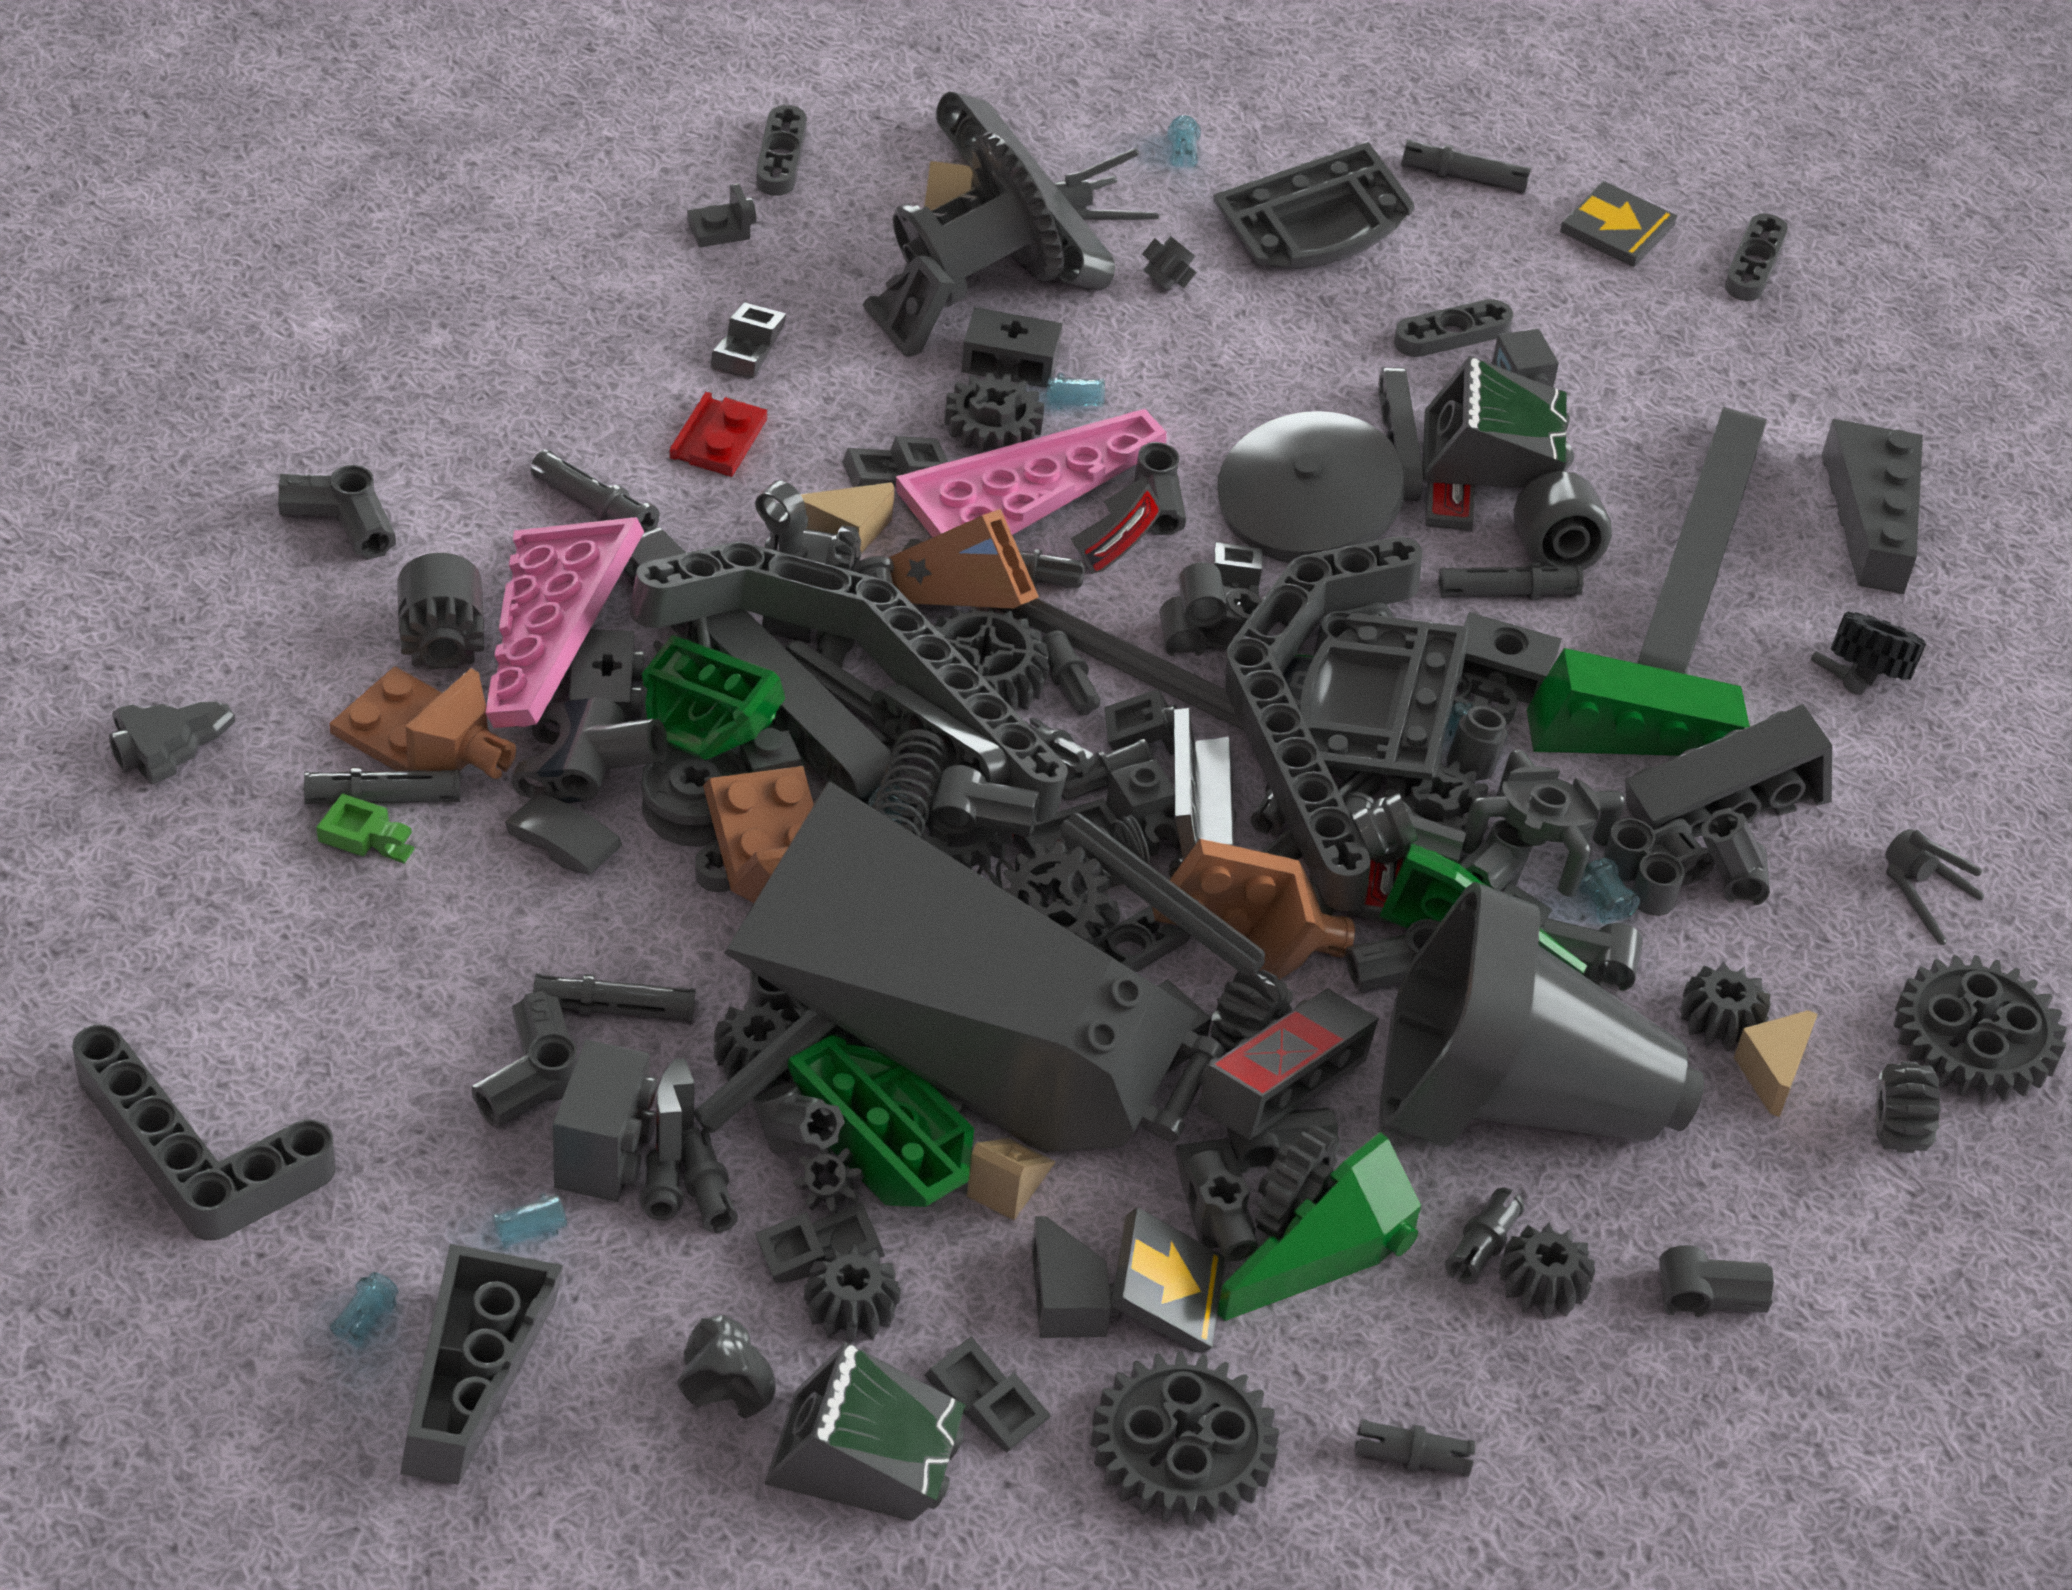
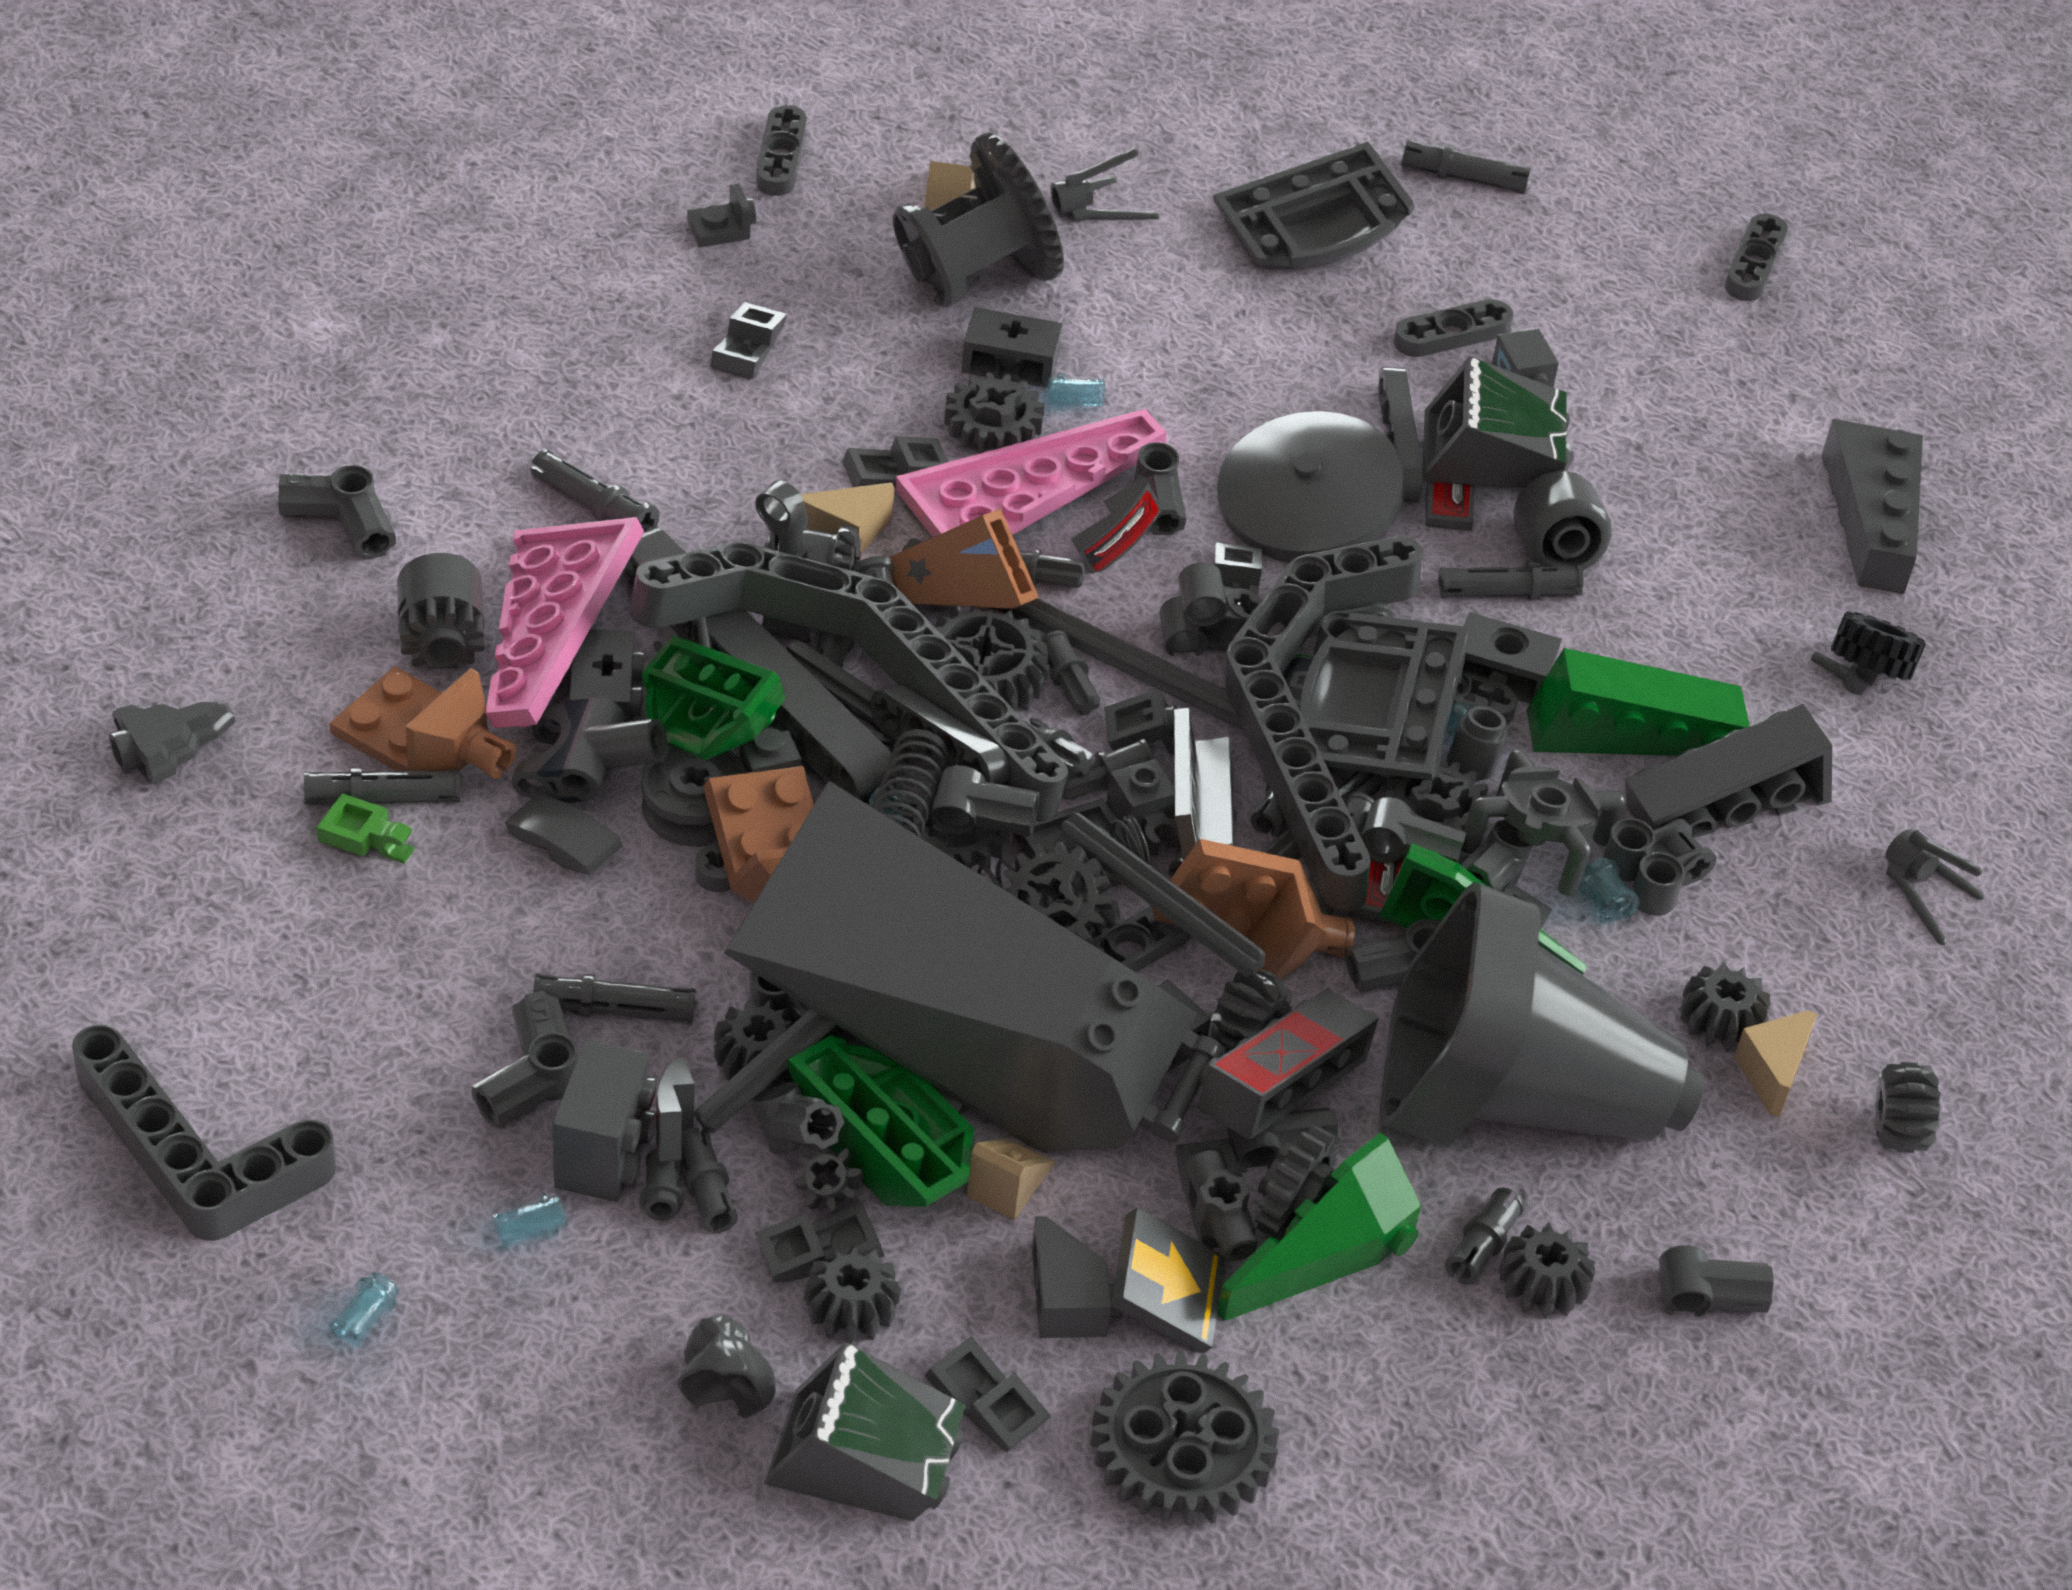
(474, 1355): dark grey wedge -> none
(718, 434): red plate -> none
(911, 304): dark grey wing -> none
(1085, 257): dark grey beam -> none
(1169, 263): dark grey gear -> none
(1184, 134): clear light blue pin -> none
(1384, 826): dark grey wheel -> none
(1415, 1447): dark grey pin -> none
(1609, 953): dark grey piece -> none
(1618, 223): dark grey tile -> none
(1702, 542): dark grey beam -> none
(1737, 856): dark grey piece -> none
(2000, 1053): dark grey gear -> none

